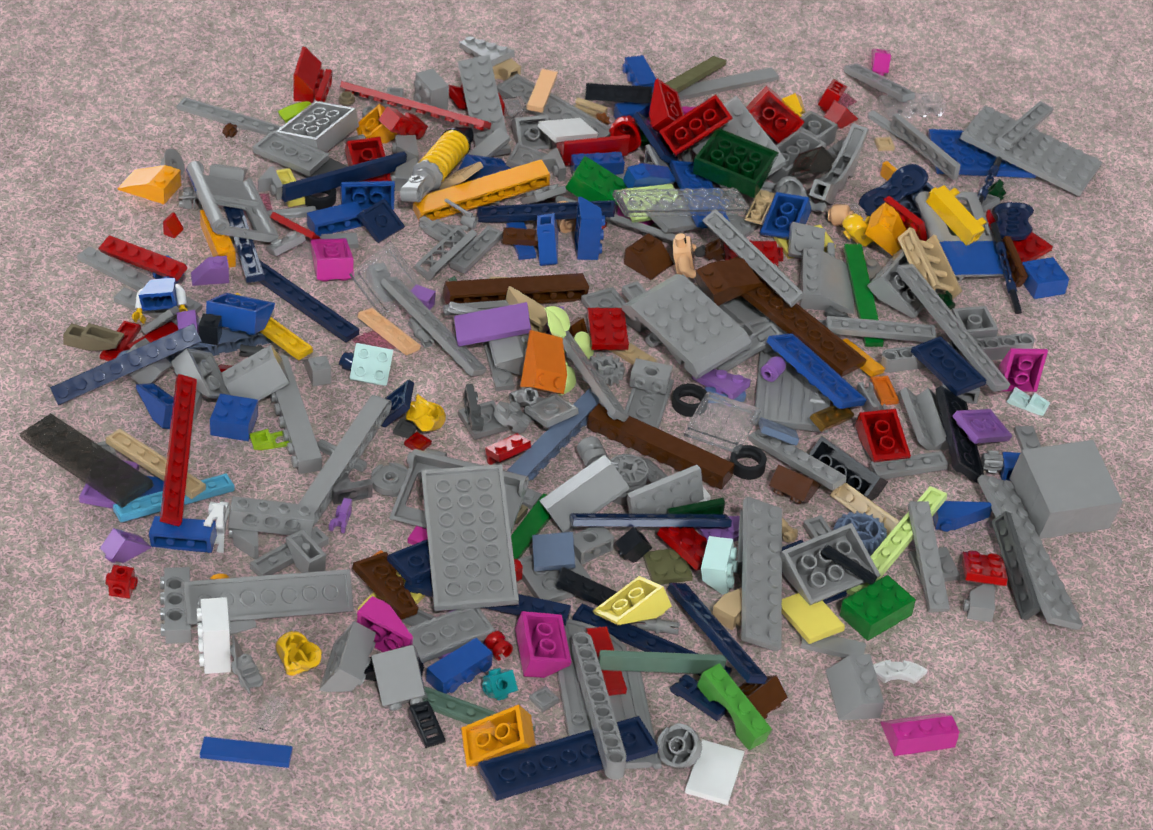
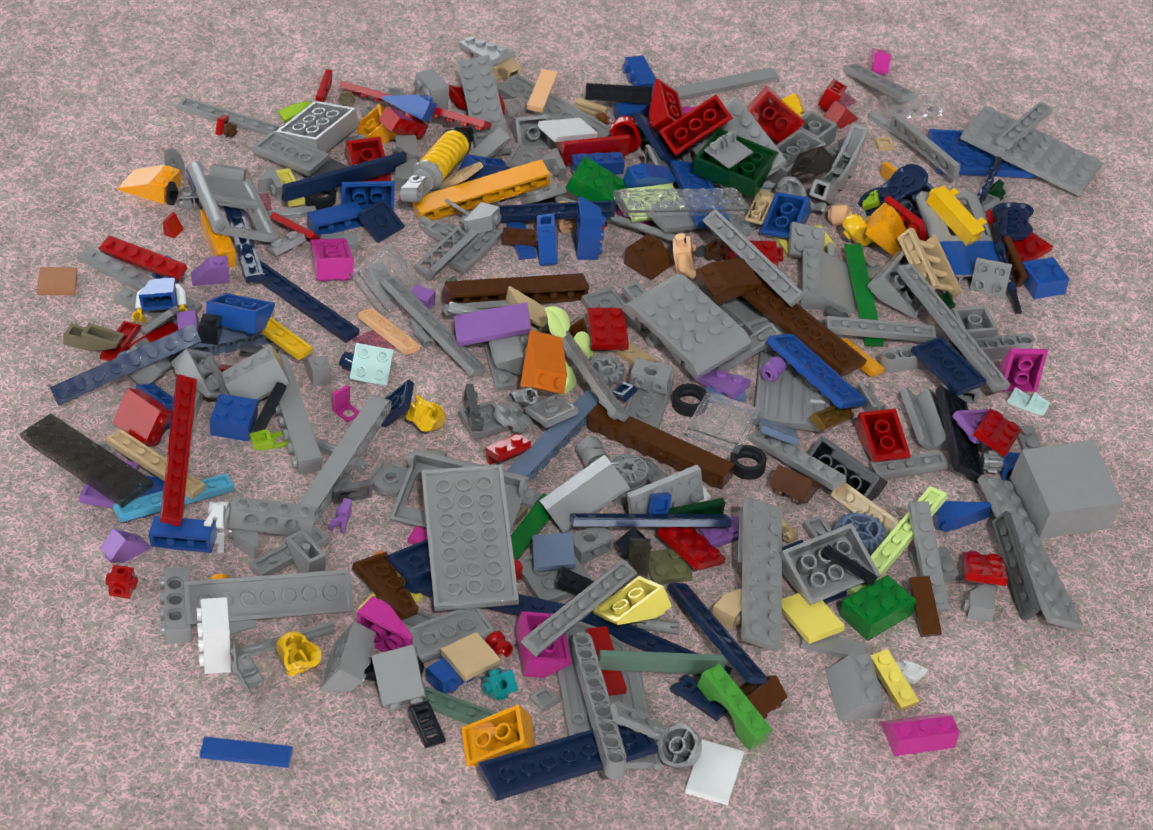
(57, 281): none -> nougat tile
(142, 417): none -> brick
(172, 193): none -> black tile
(220, 124): none -> red tile
(269, 407): none -> black axle
(269, 645): none -> light grey axle
(307, 76): red slope -> none
(341, 402): none -> dark pink bracket
(405, 428): dark grey tile -> none
(416, 105): none -> slope
(417, 441): red tile -> none
(470, 656): none -> tan tile
(483, 218): none -> light grey slope
(578, 608): none -> light grey plate
(624, 391): none -> dark blue tile
(636, 720): none -> light grey hinge
(639, 556): none -> clear smoke plate
(659, 503): none -> blue tile
(696, 73): olive tile -> none
(719, 564): light aqua slope -> none
(728, 149): none -> light grey hinge
(871, 201): none -> lime tile
(884, 390): orange tile -> none
(894, 680): none -> light yellow plate
(925, 606): none -> reddish brown tile
(990, 277): none -> light grey hinge
(997, 432): none -> red plate

